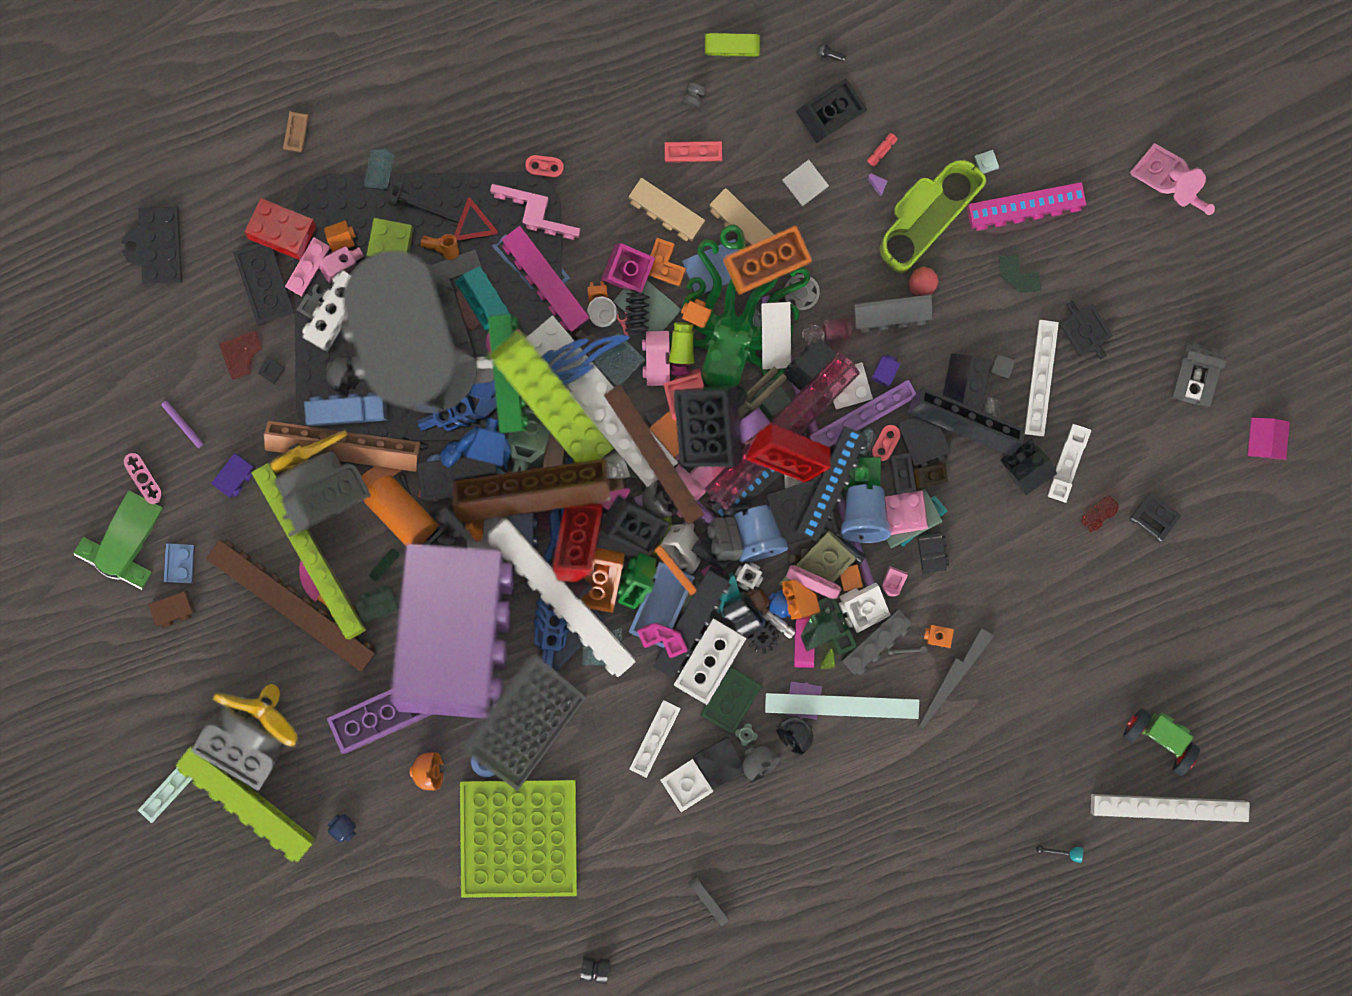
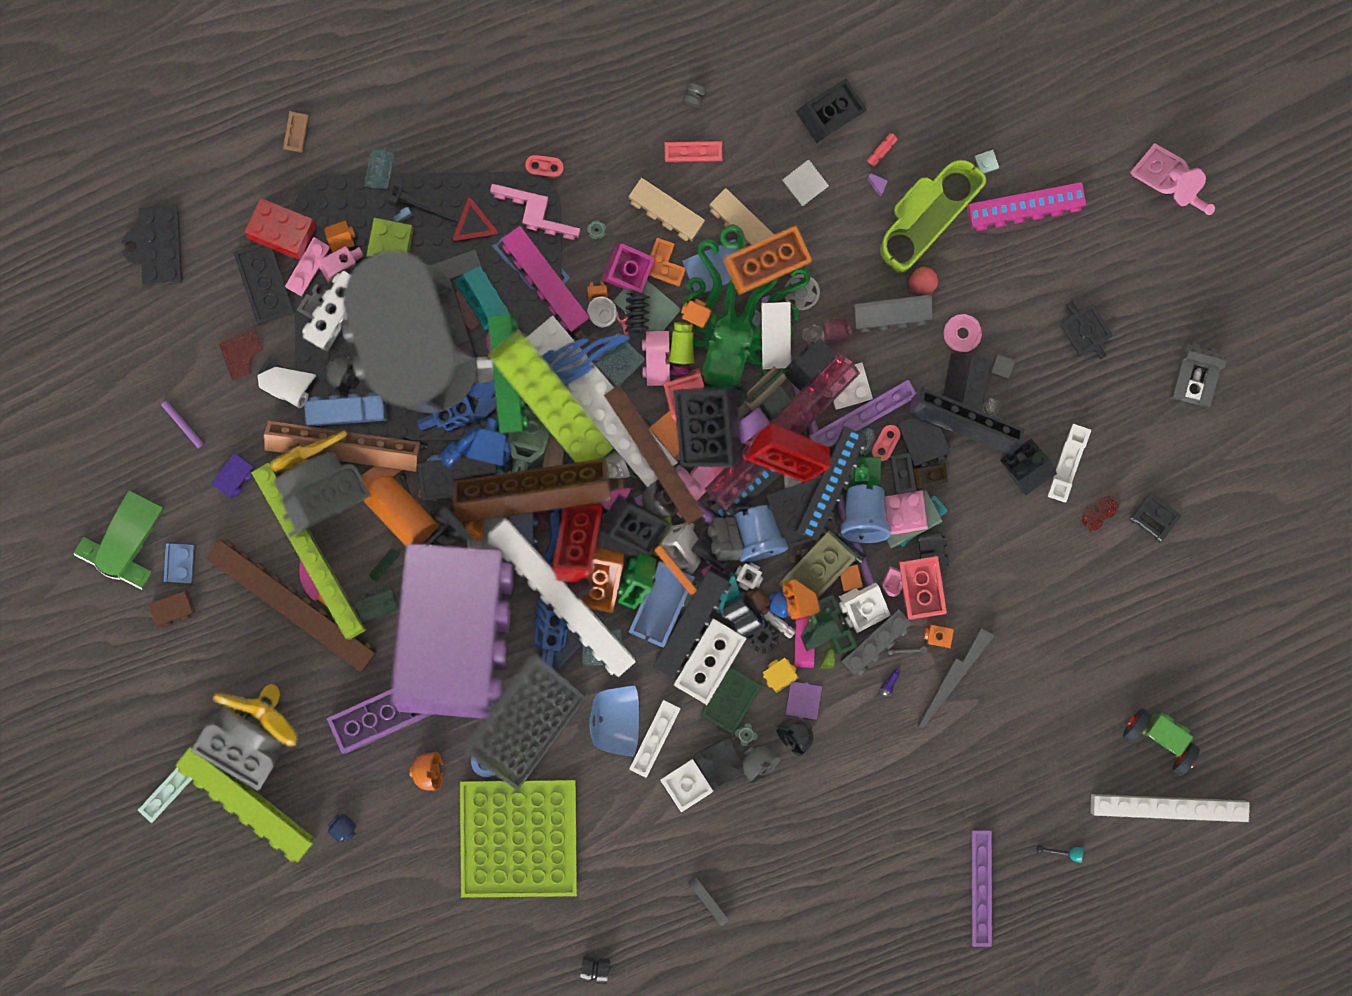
(145, 493): bright pink beam -> none
(286, 384): none -> white panel
(404, 214): none -> light blue tile
(446, 245): orange pin -> none
(591, 229): none -> sand green plate
(620, 722): none -> medium blue piece
(671, 638): dark pink tile -> none
(732, 44): lime beam -> none
(780, 674): none -> yellow head
(814, 582): bright pink beam -> none
(825, 51): black piece -> none
(842, 705): light aqua tile -> none
(885, 370): dark purple brick -> none
(887, 688): none -> dark purple piece
(922, 588): none -> coral slope
(952, 338): none -> bright pink tile
(981, 888): none -> medium lavender plate
(1022, 282): clear green tile -> none
(1041, 378): white plate -> none
(1268, 438): dark pink slope -> none

